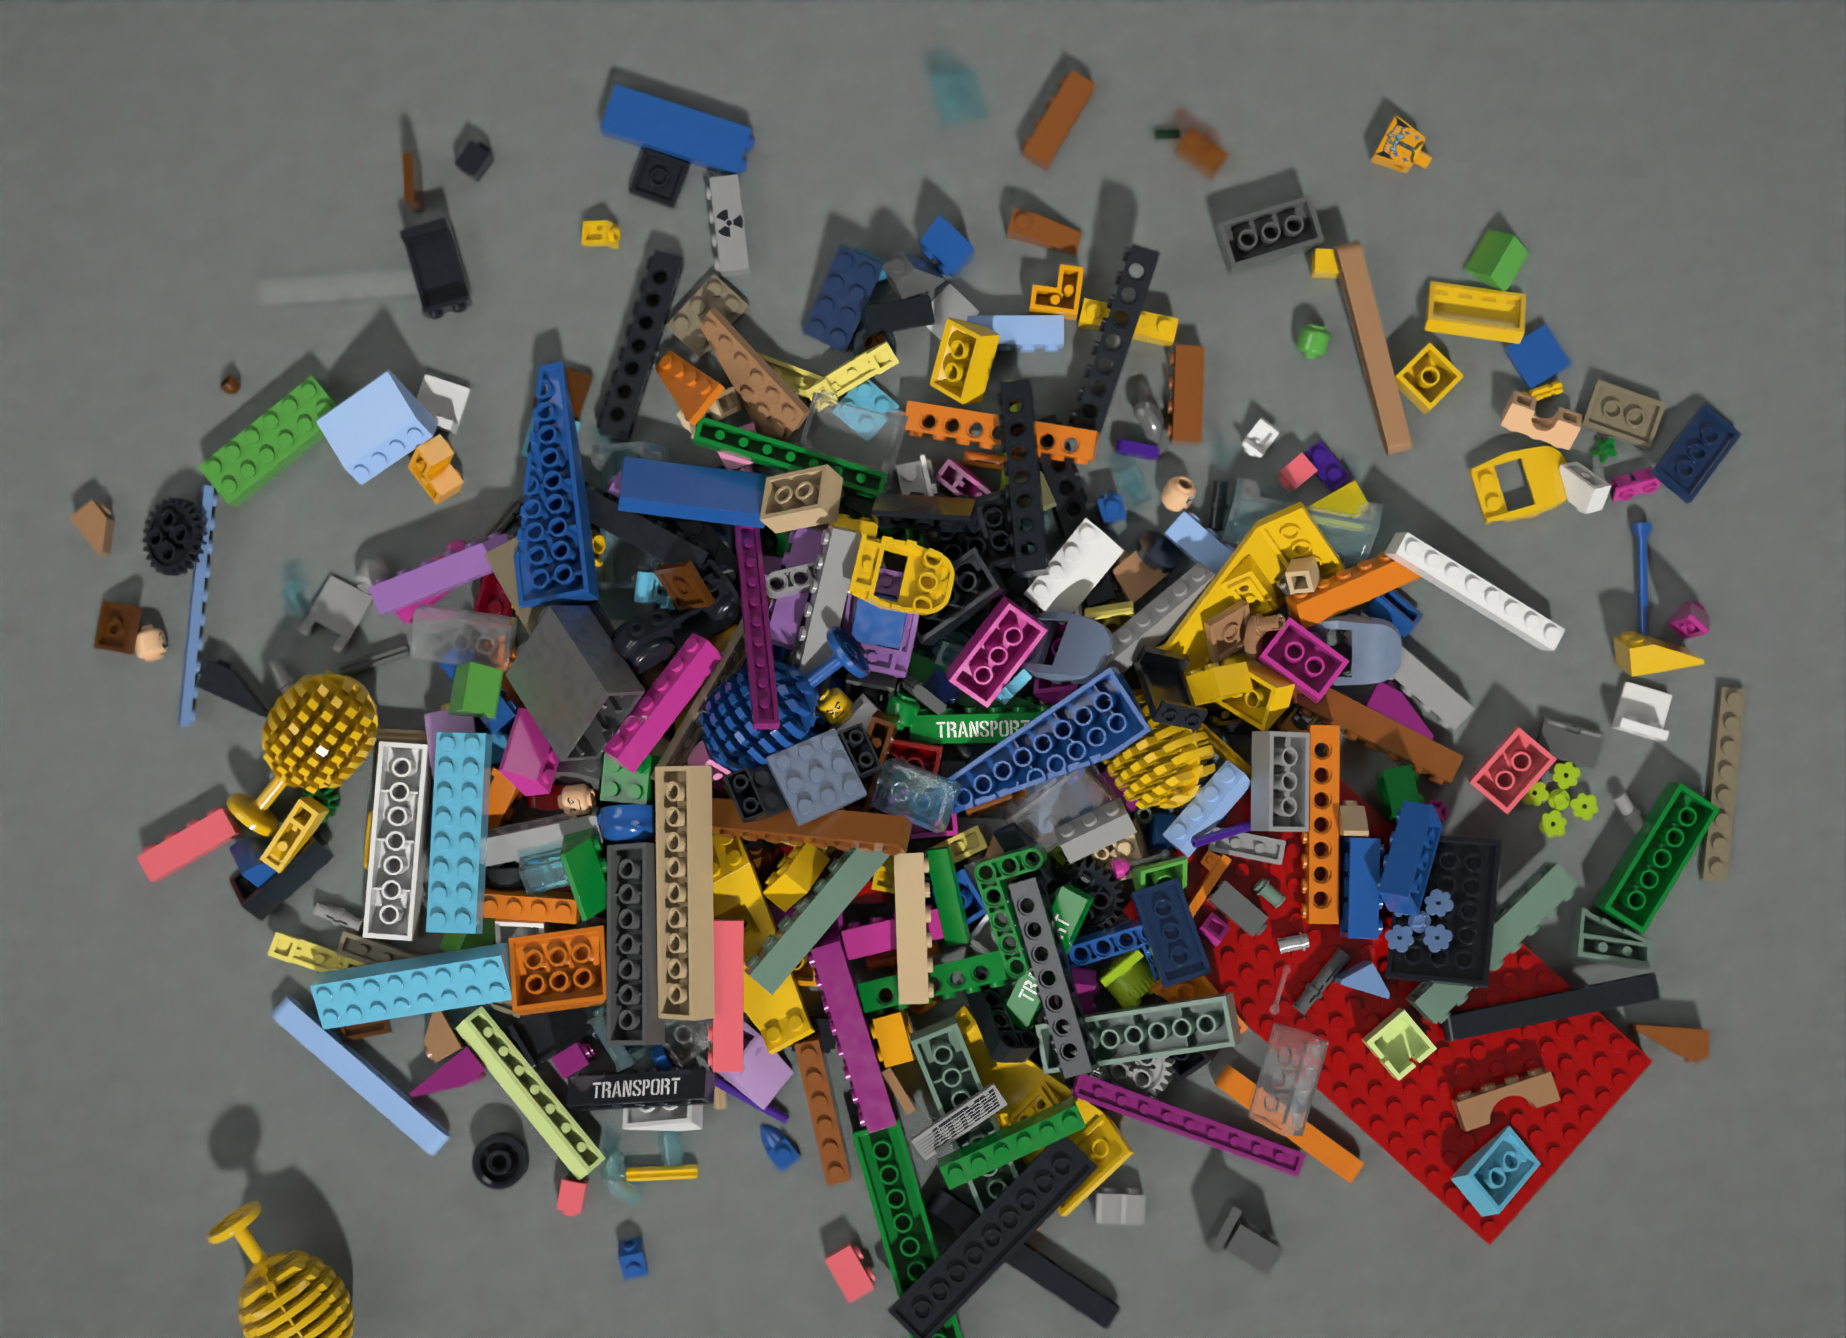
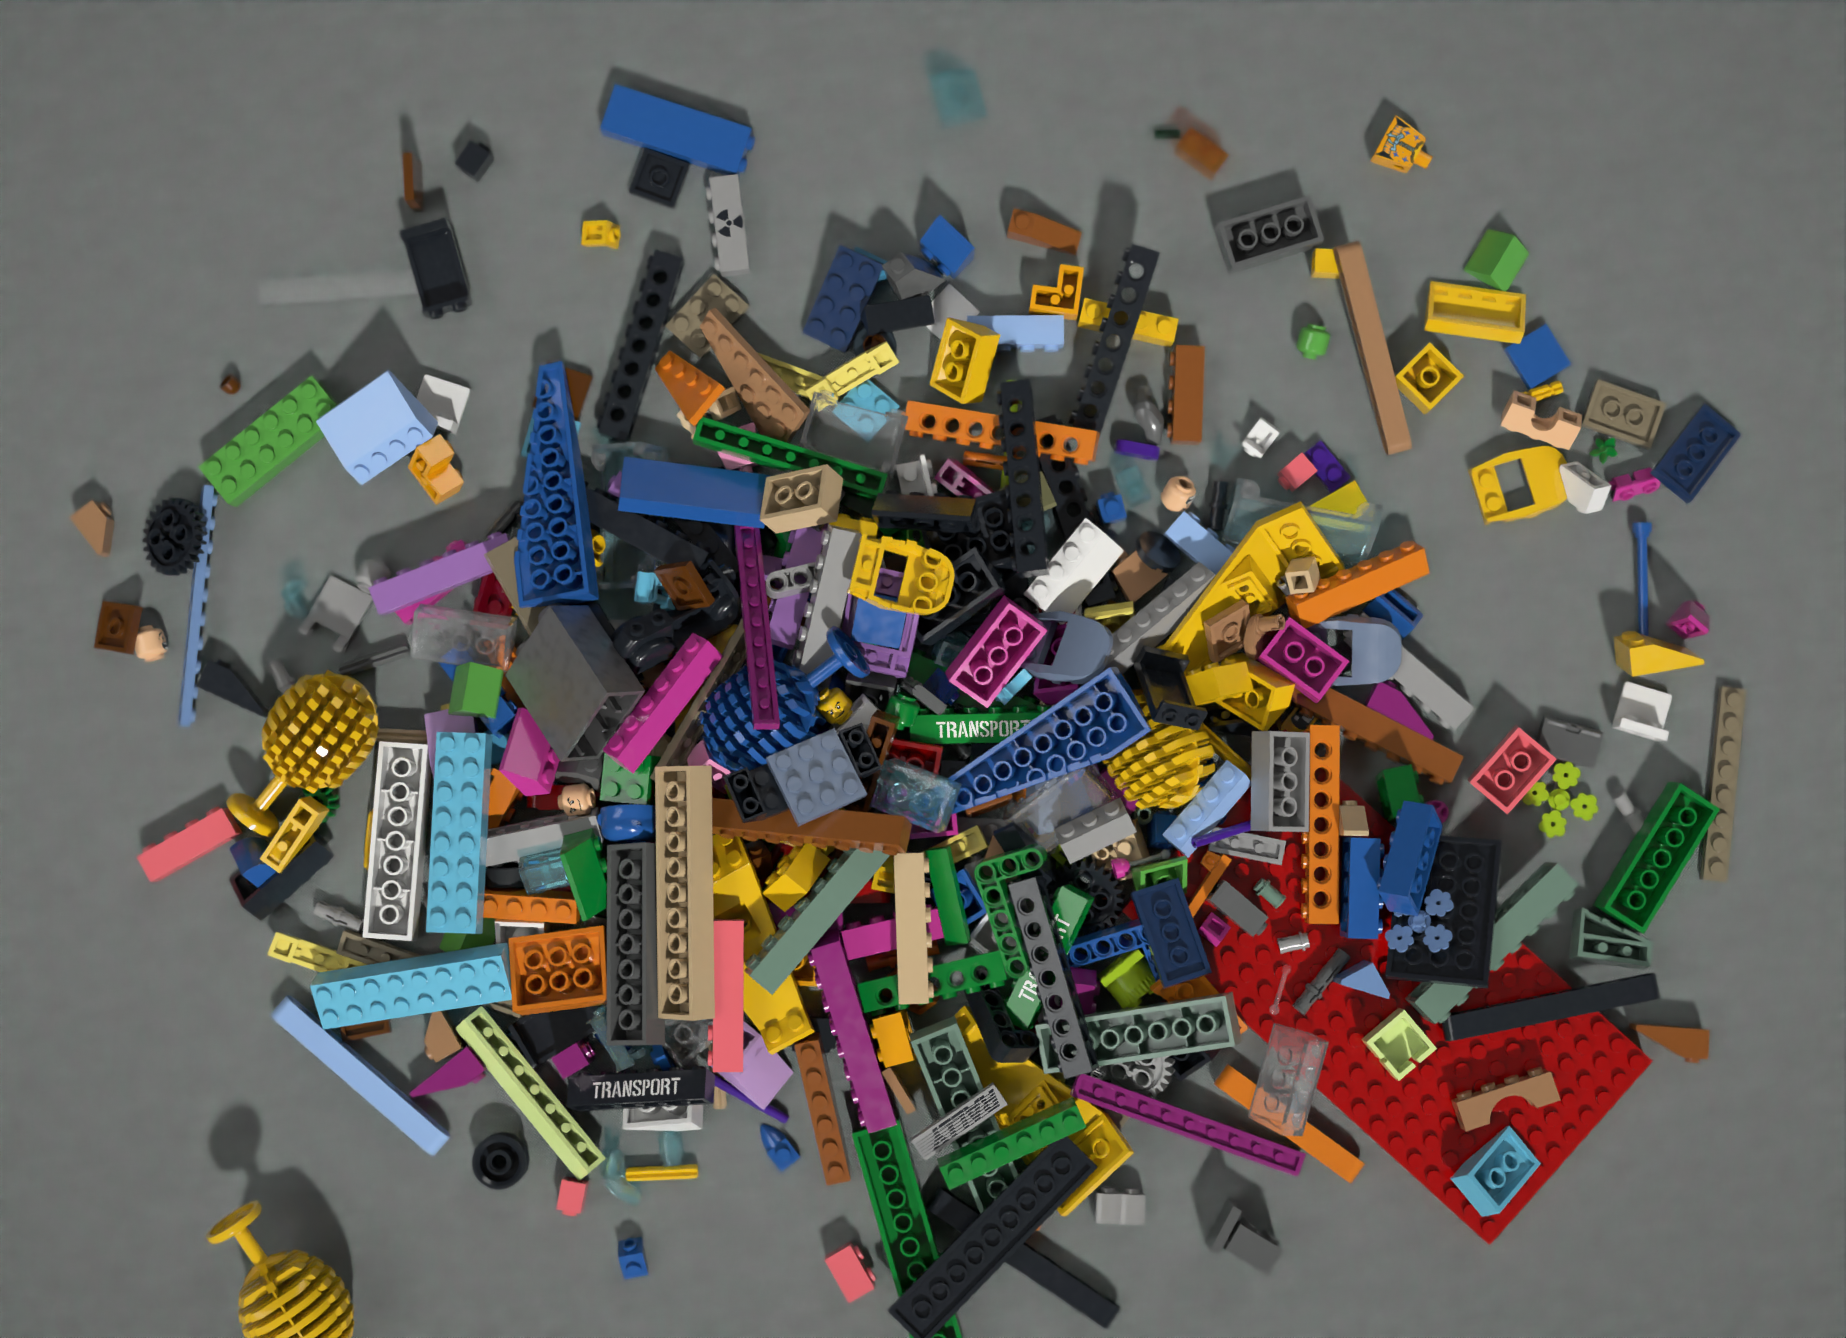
(1058, 120): dark orange brick -> none
(1474, 591): white brick -> none

